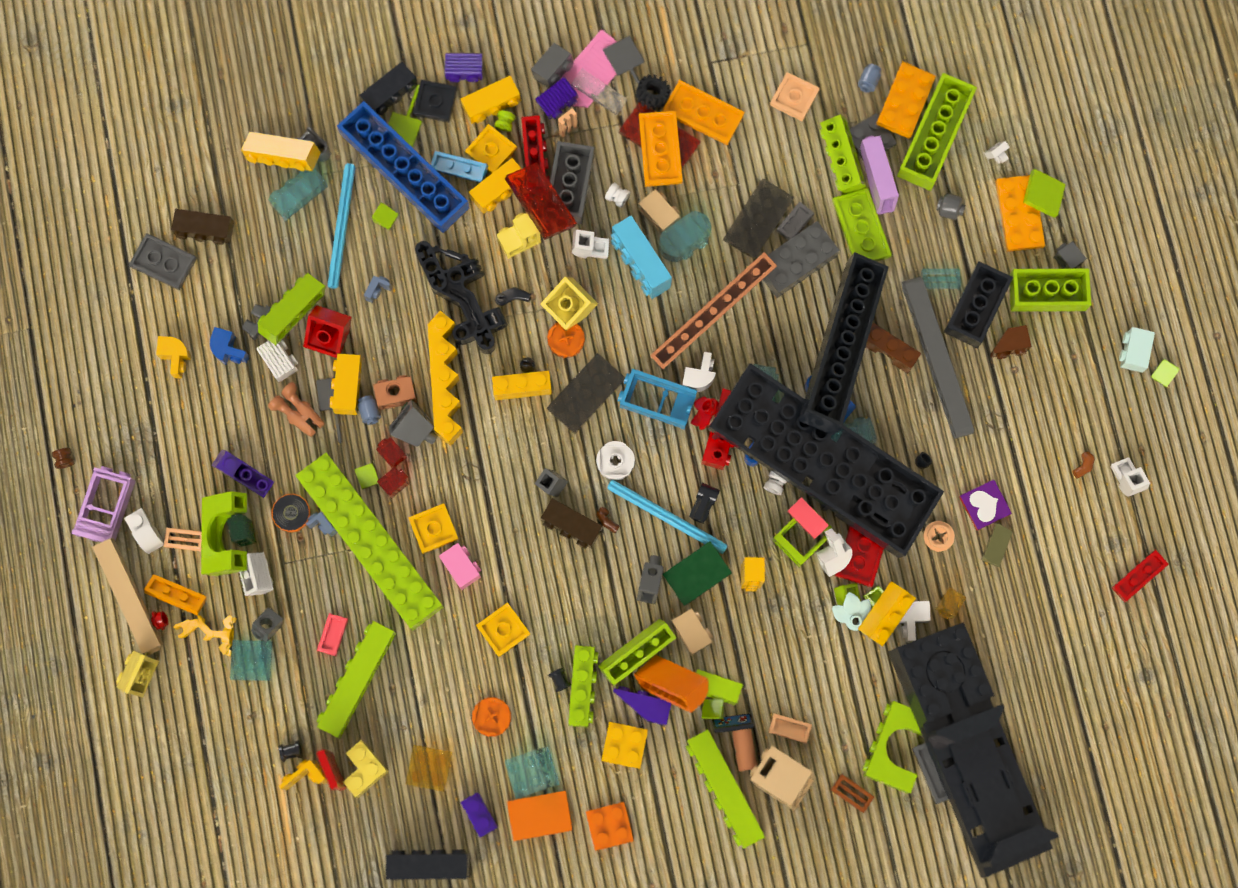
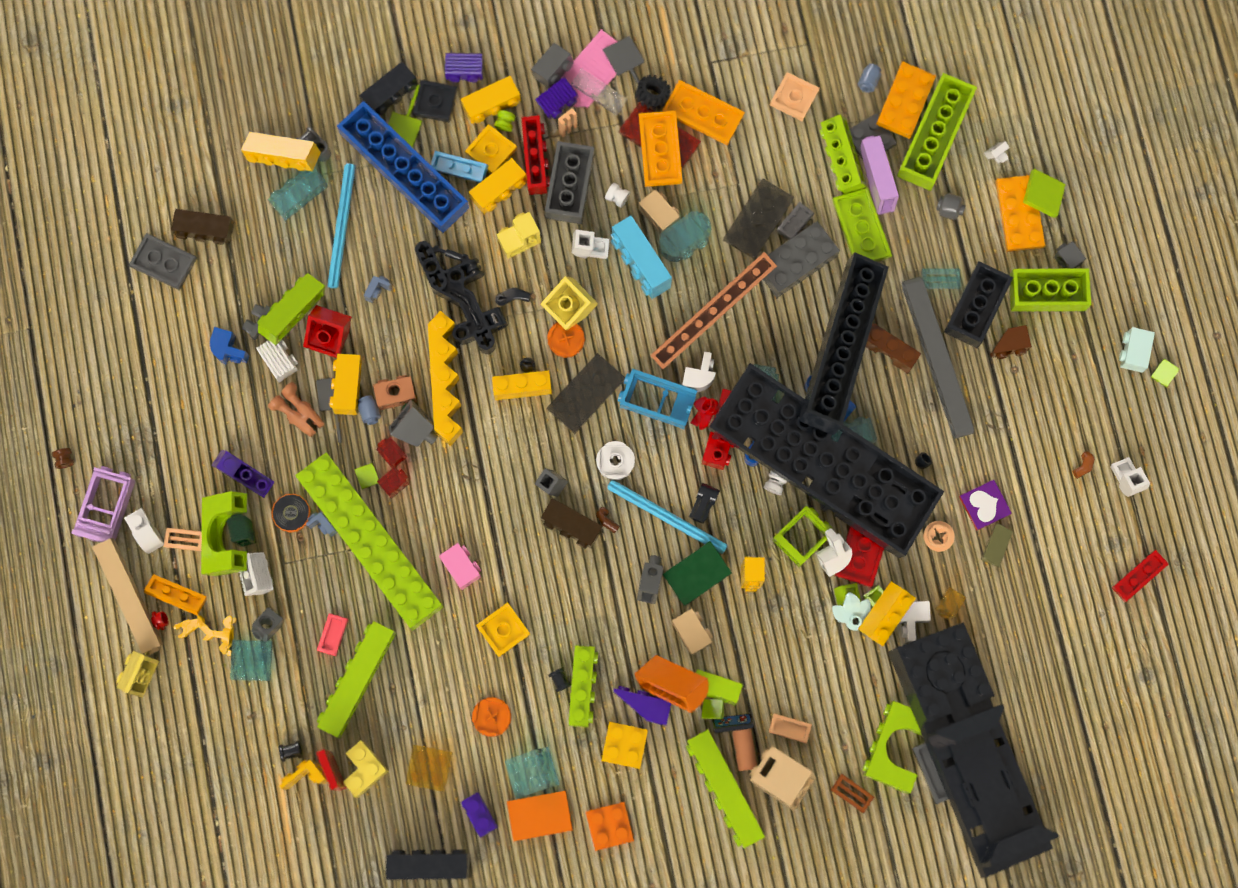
(173, 349): yellow brick -> none
(384, 216): lime slope -> none
(433, 528): yellow plate -> none
(540, 201): clear red plate -> none
(637, 651): lime brick -> none
(808, 518): coral tile -> none

